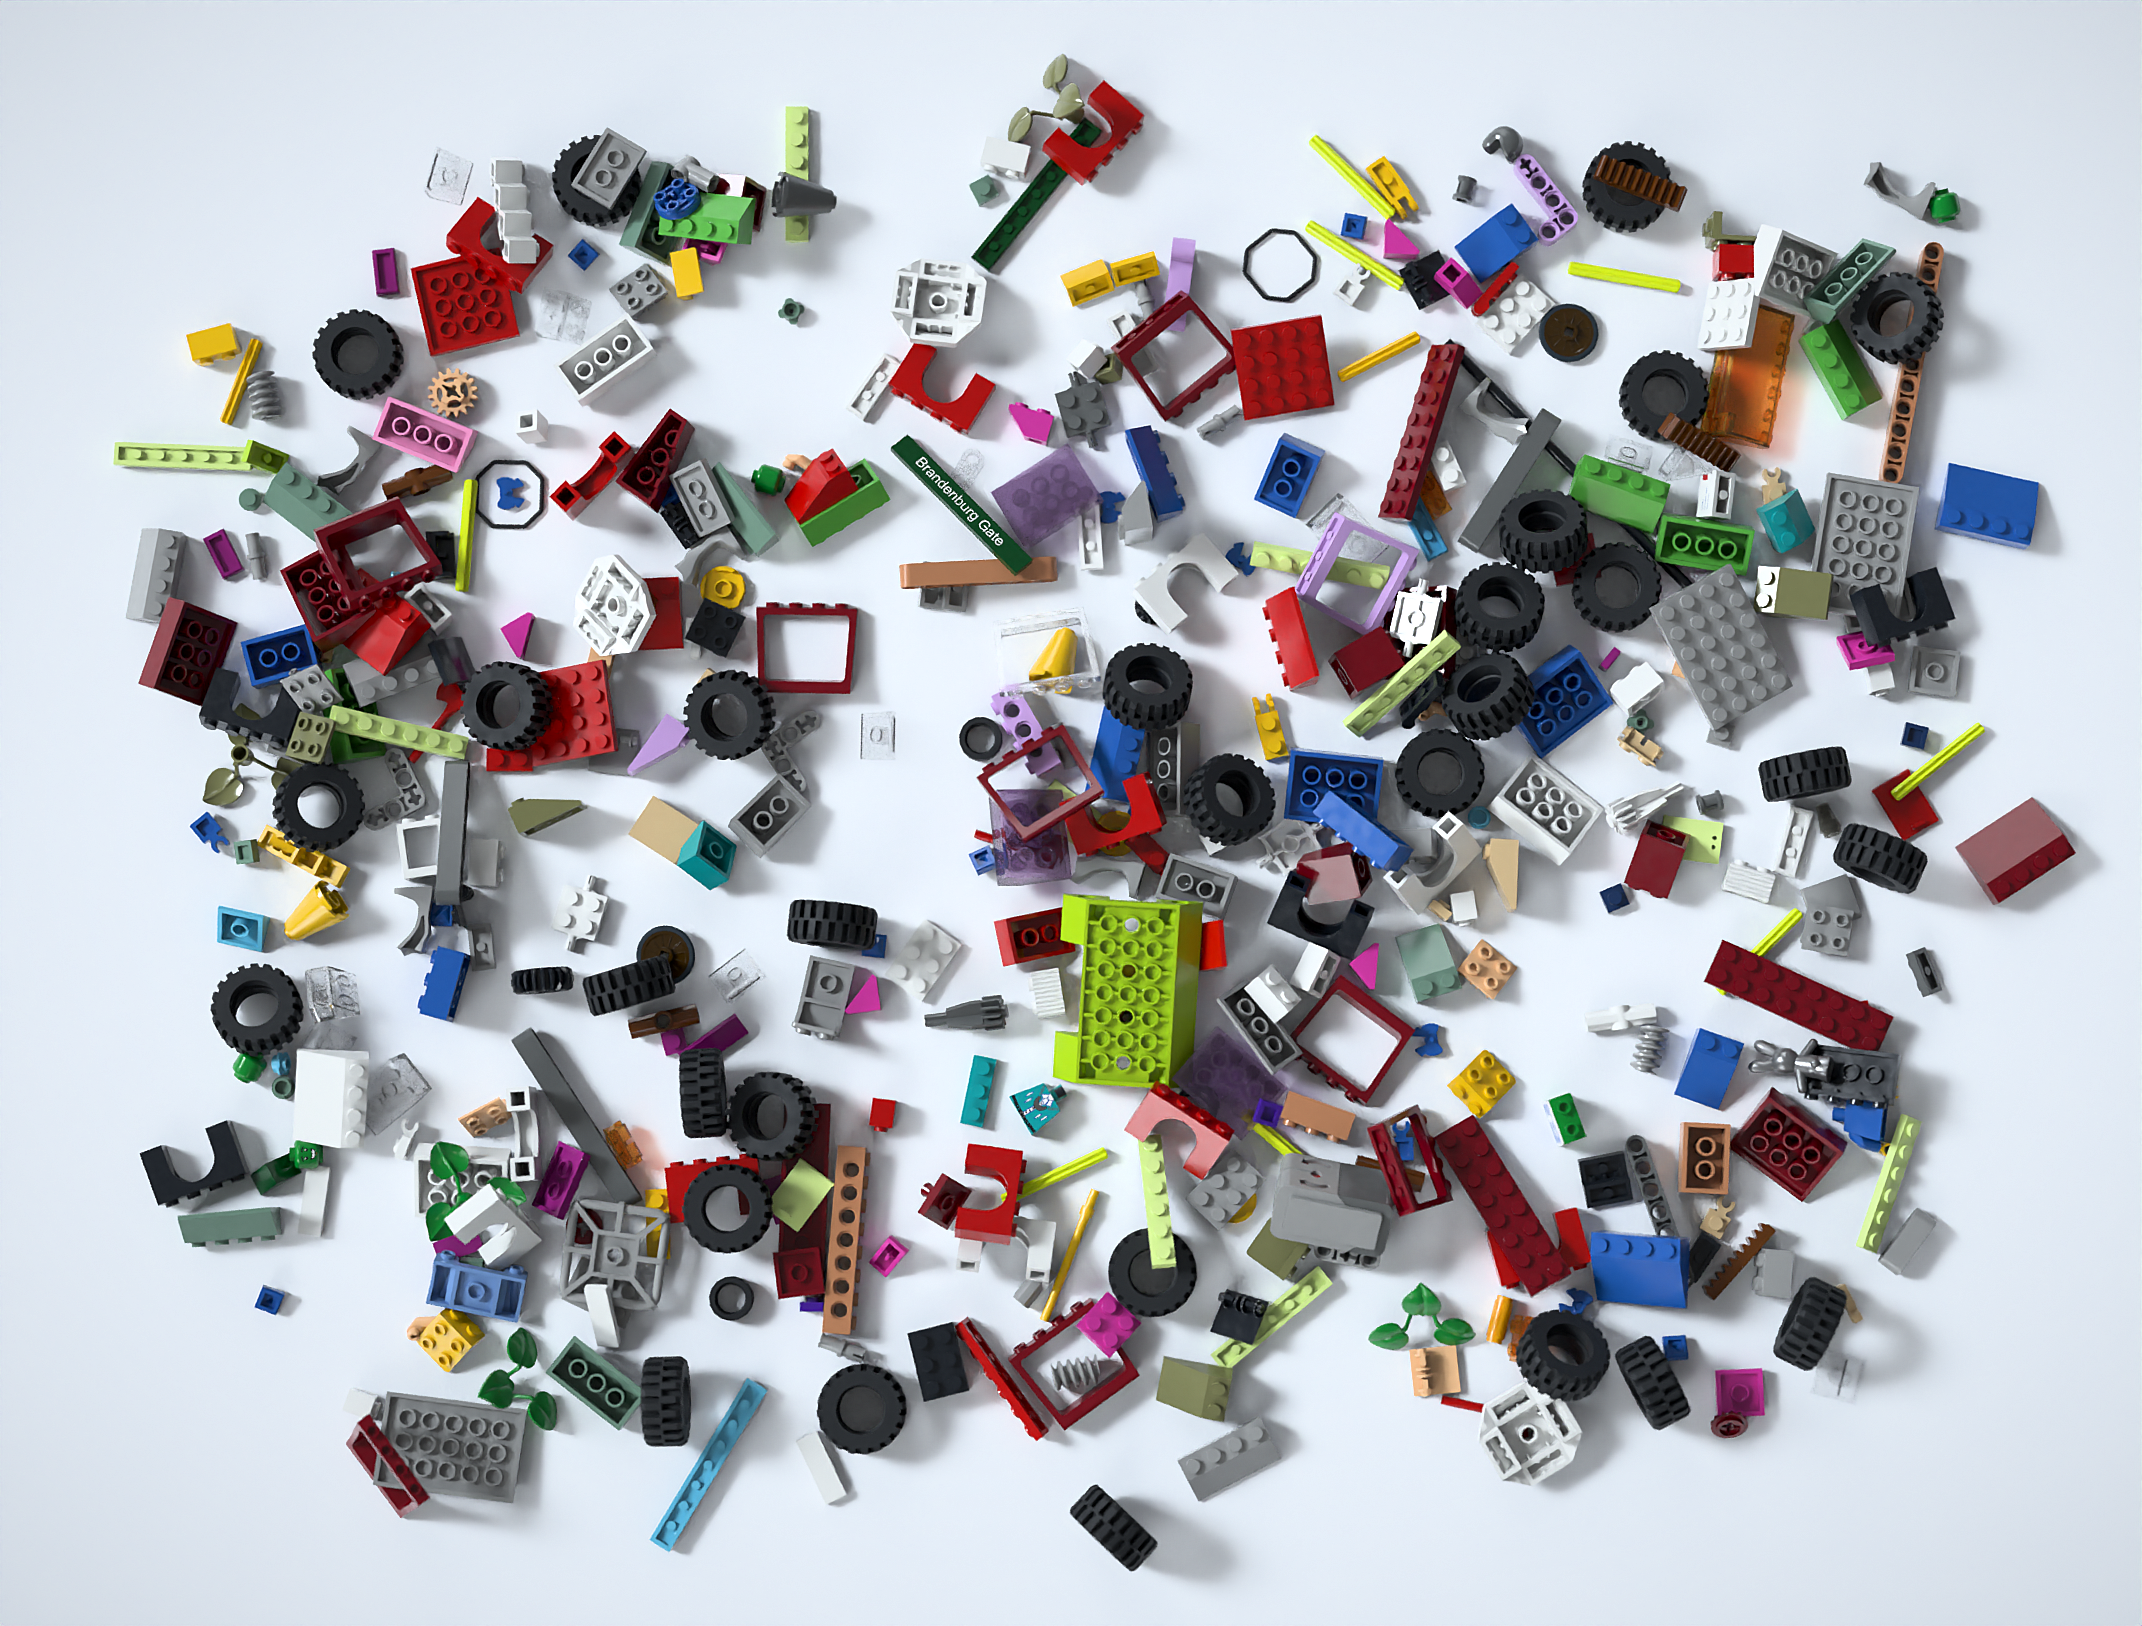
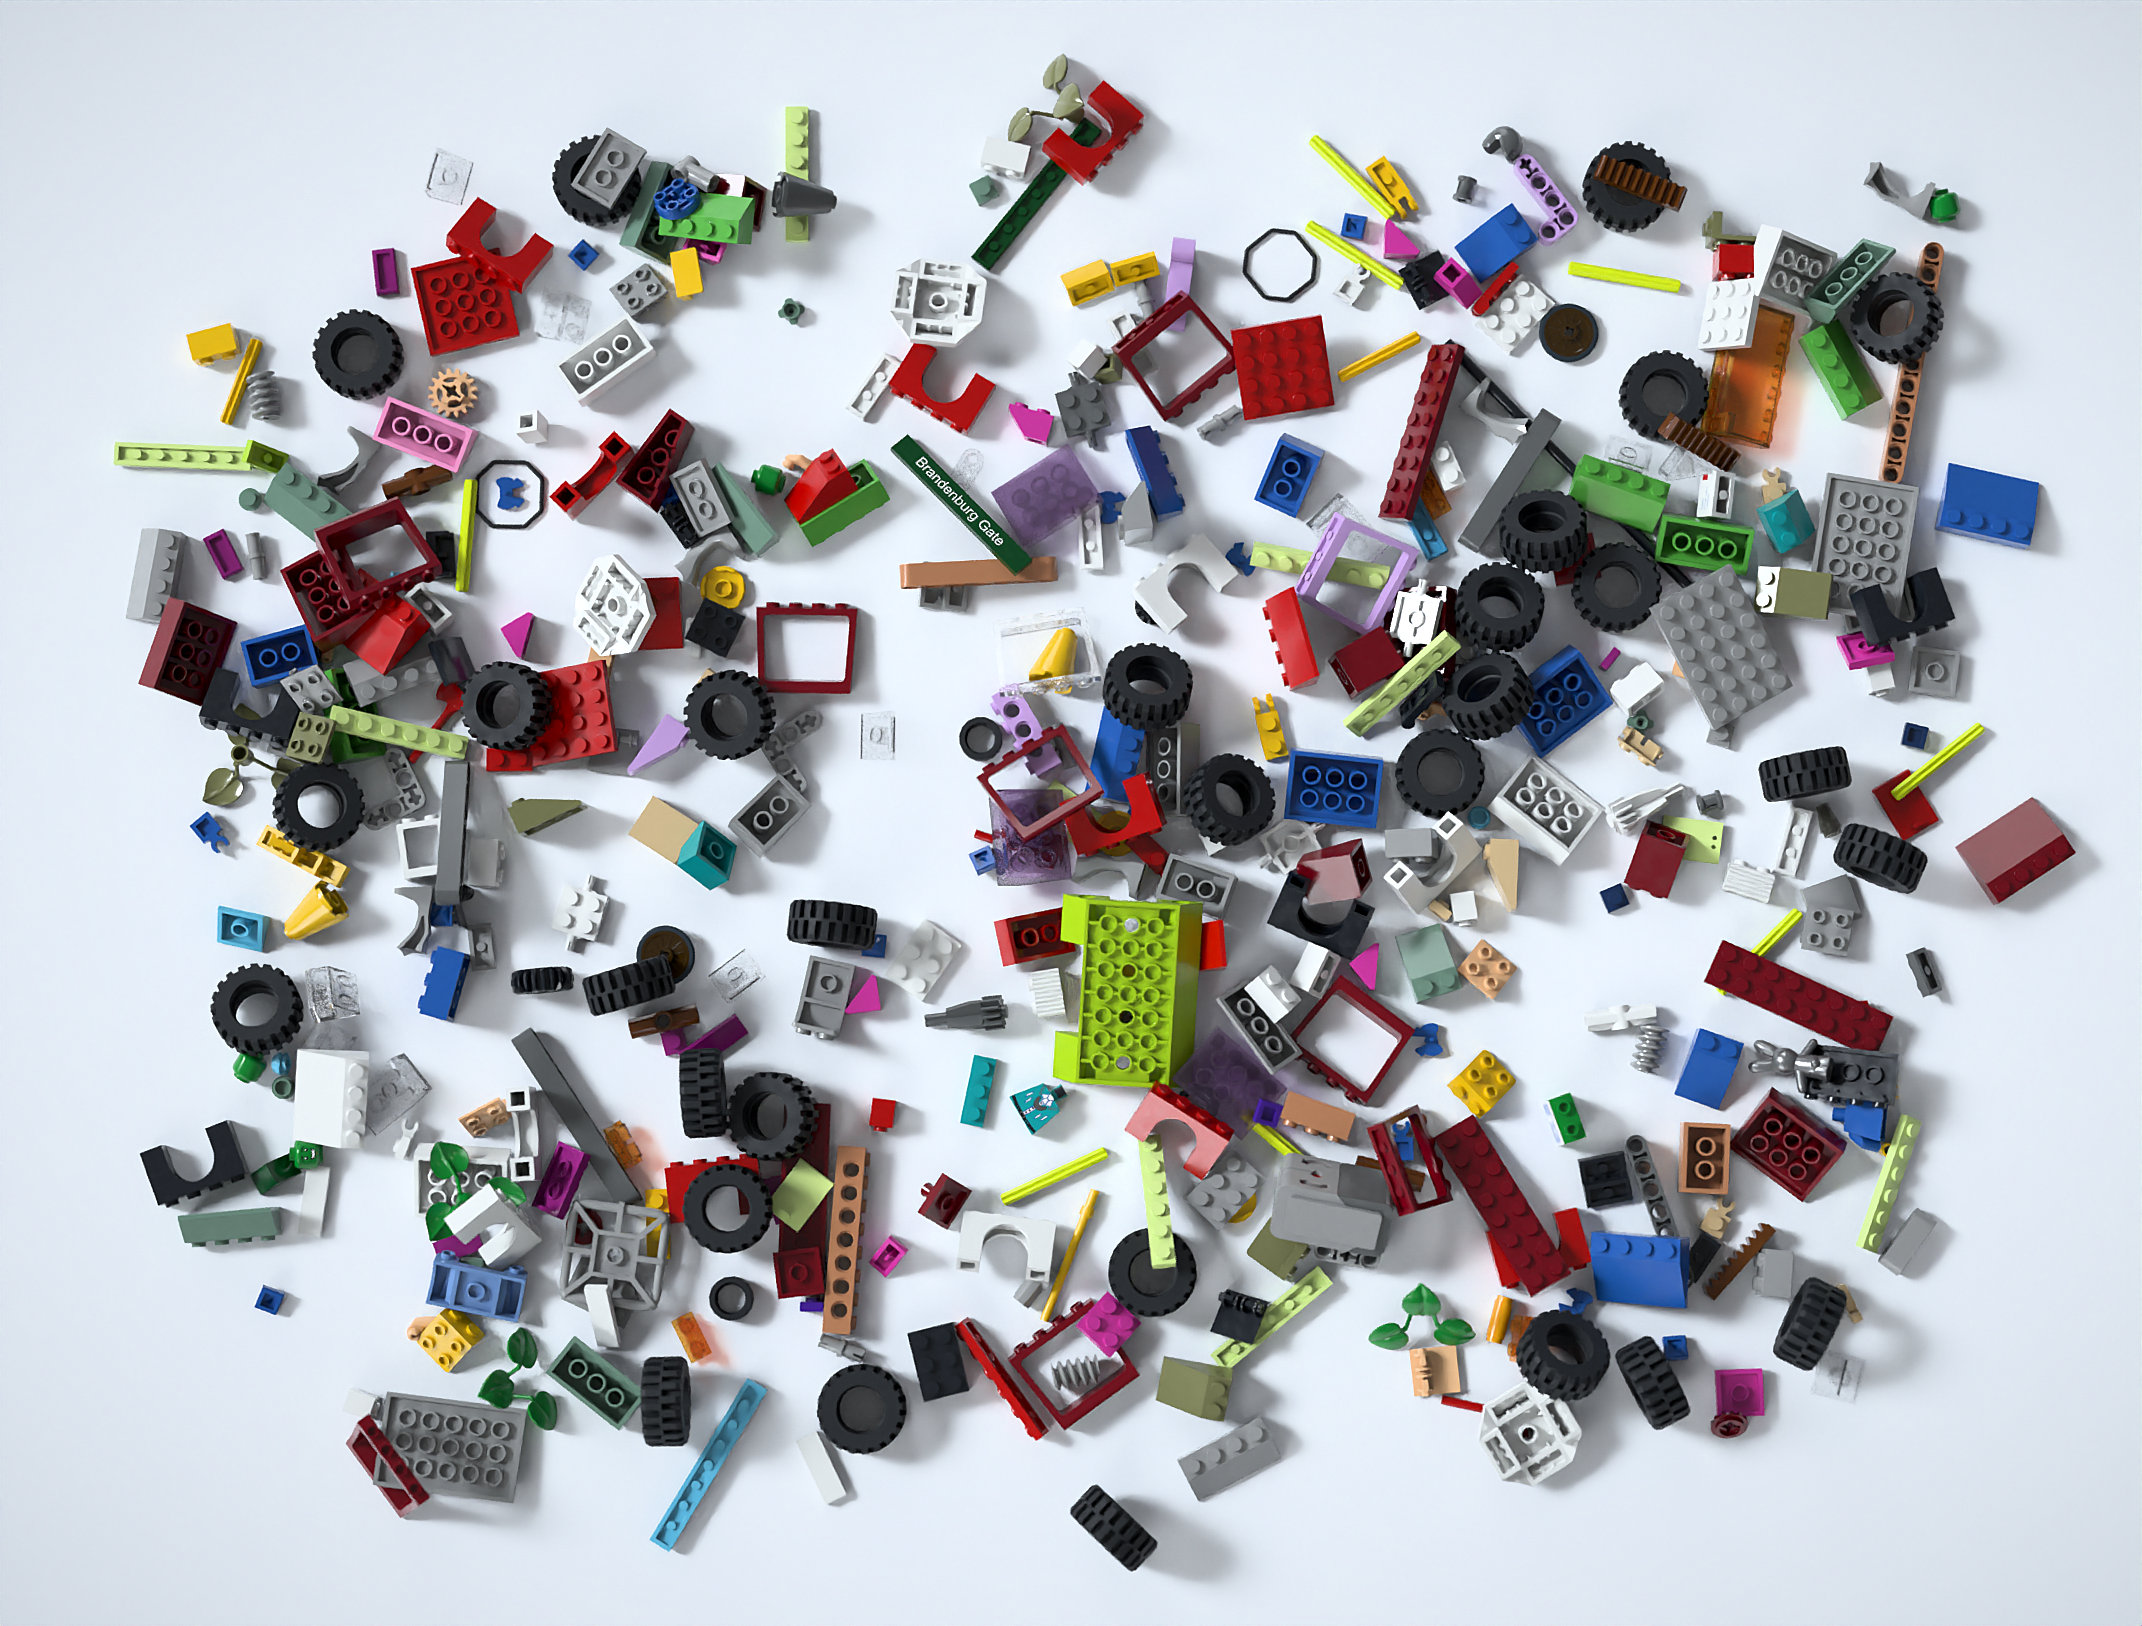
(246, 851): sand green plate -> none
(511, 203): white brick -> none
(691, 1337): none -> clear orange hinge
(993, 1224): red arch -> none
(1362, 831): brick -> none

